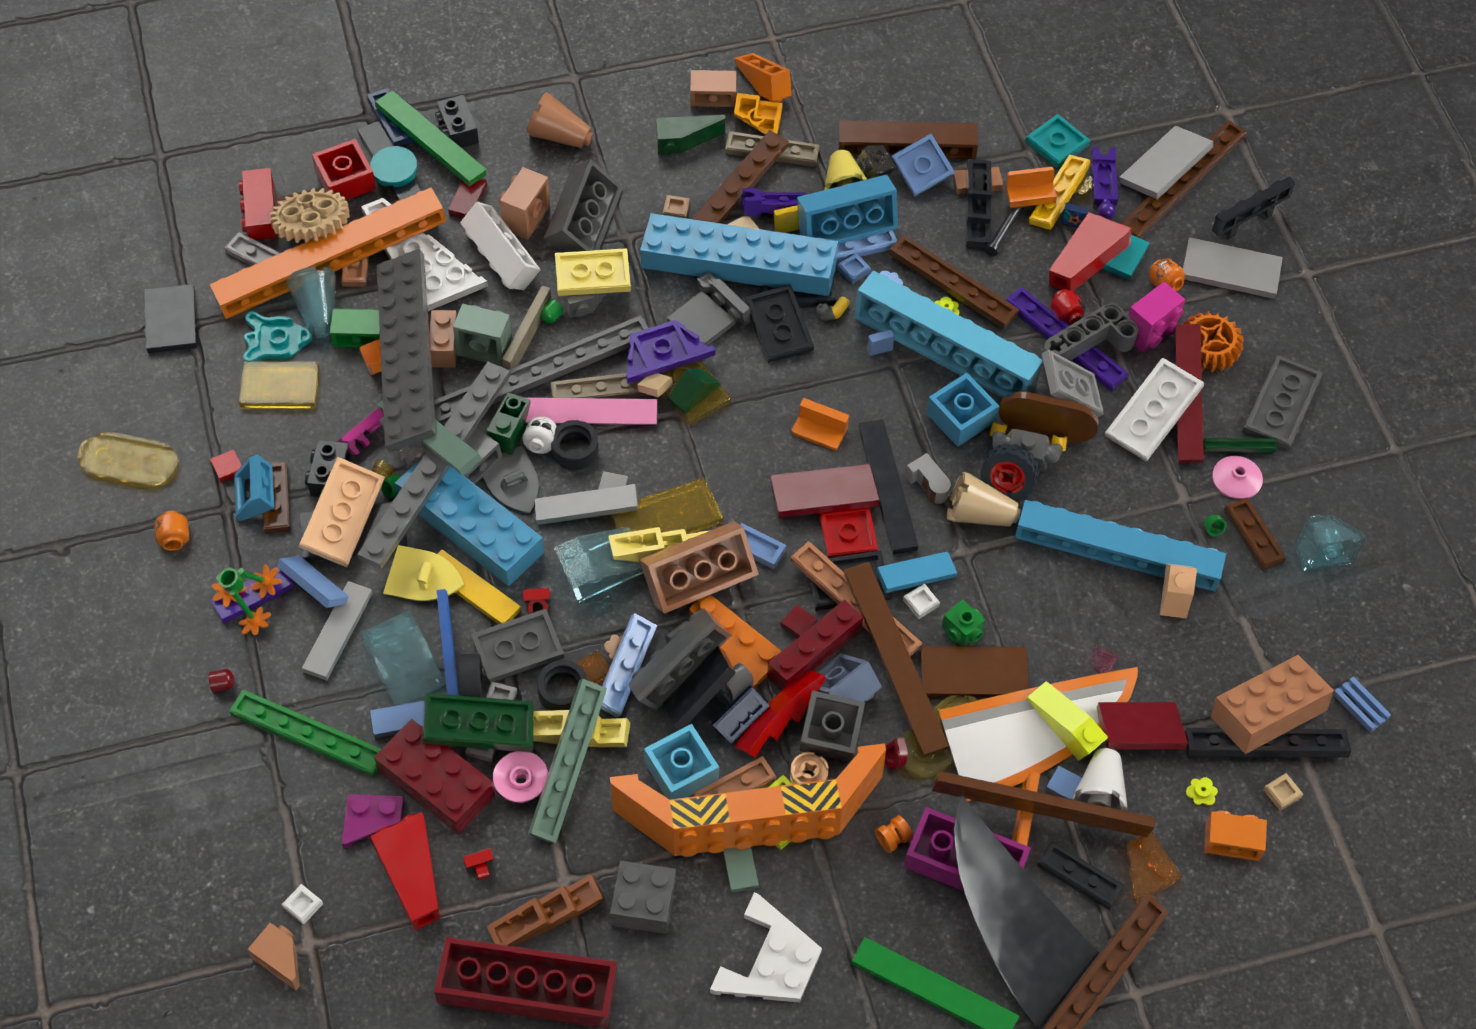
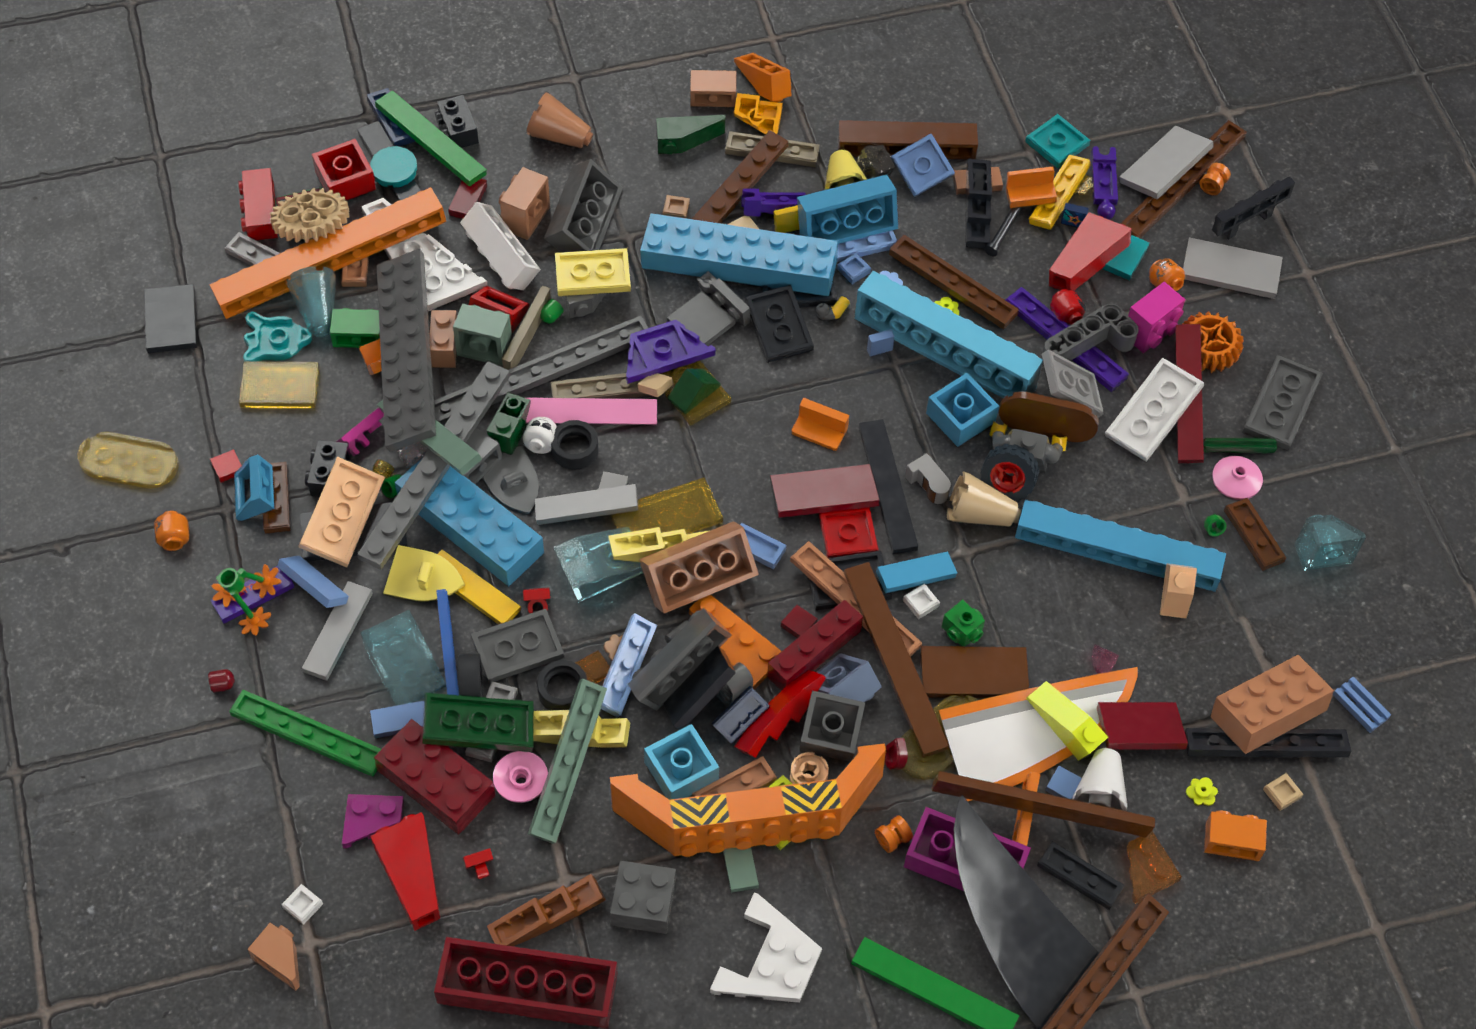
(516, 315): none -> red tile
(1214, 180): none -> orange wheel

